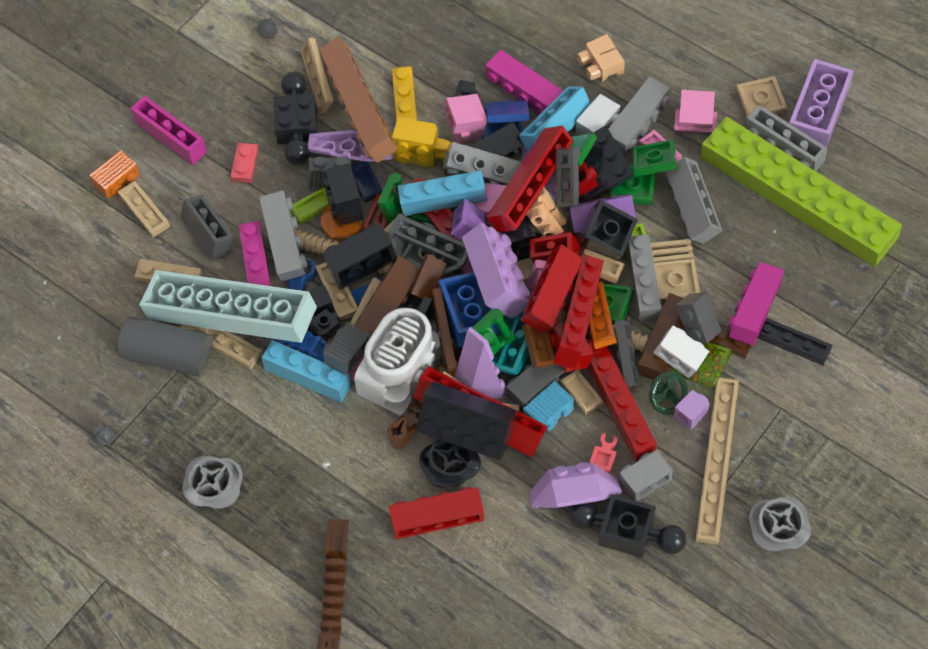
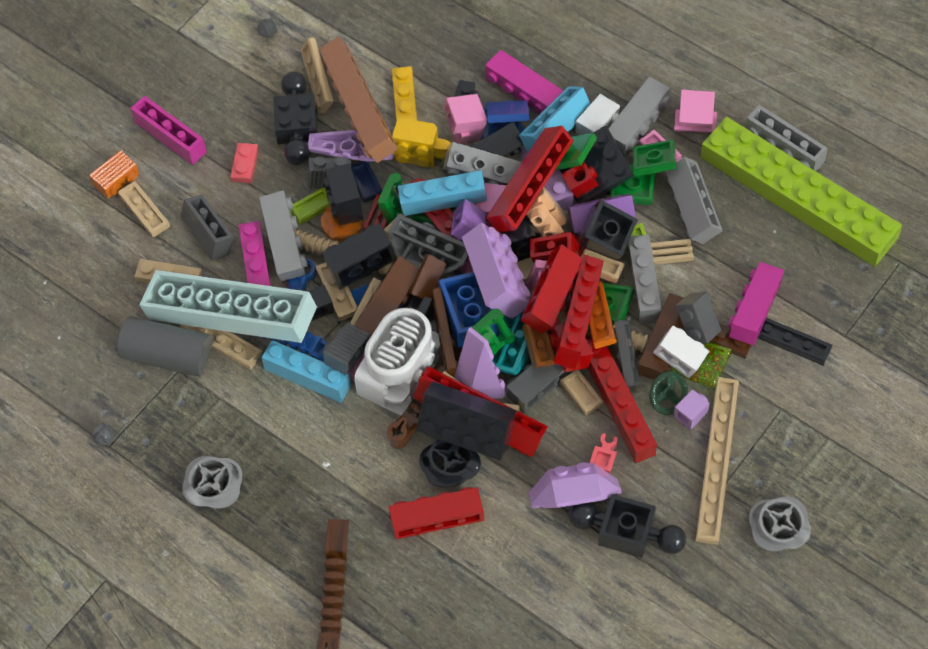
(327, 330): black brick -> none
(550, 405): medium azure brick -> none
(567, 177): dark grey plate -> none
(603, 58): light nougat hips -> none
(645, 475): light grey brick -> none
(677, 278): tan tile -> none
(761, 92): tan tile -> none
(821, 100): lavender brick -> none

